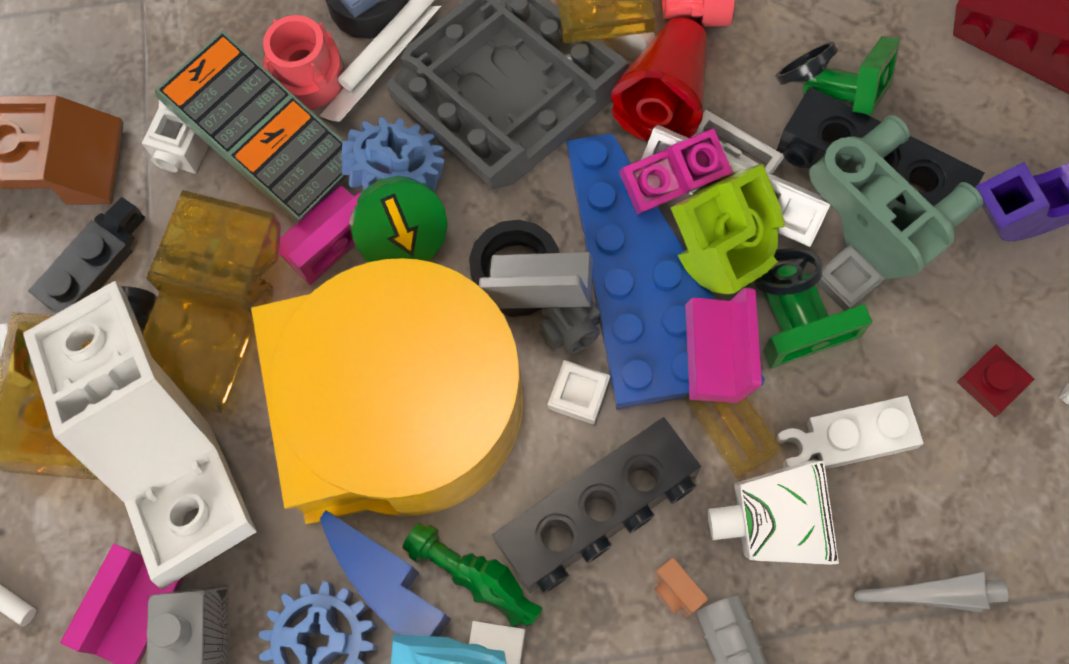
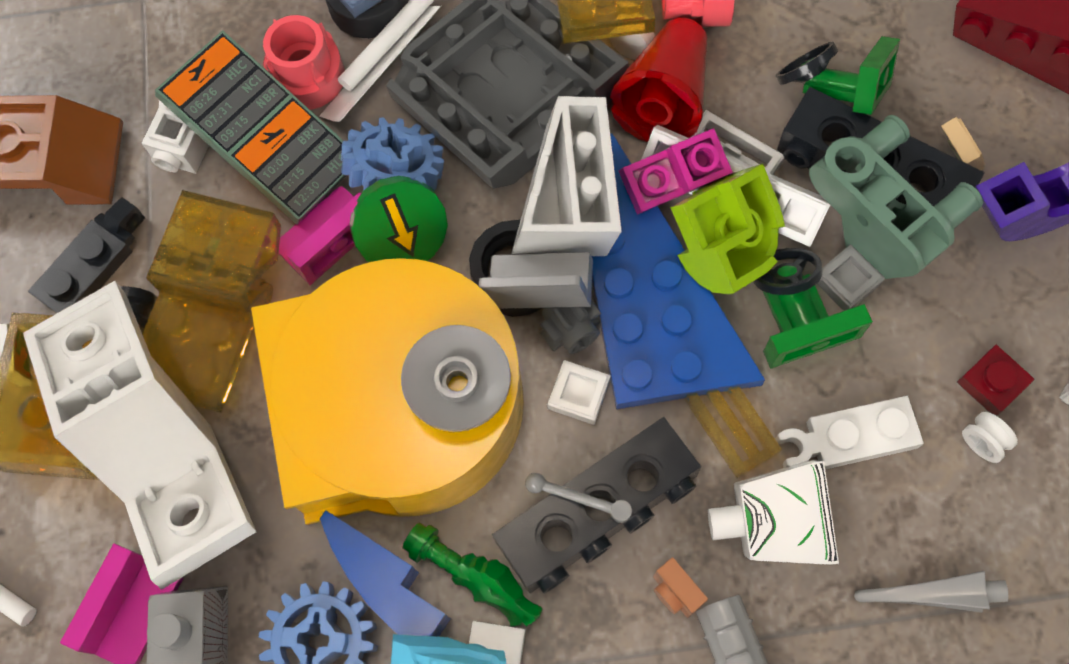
(452, 353): none -> light grey dish
(573, 184): none -> white wedge
(620, 510): none -> light grey hinge
(723, 348): dark pink panel -> none
(963, 143): none -> tan tile
(989, 437): none -> white bush

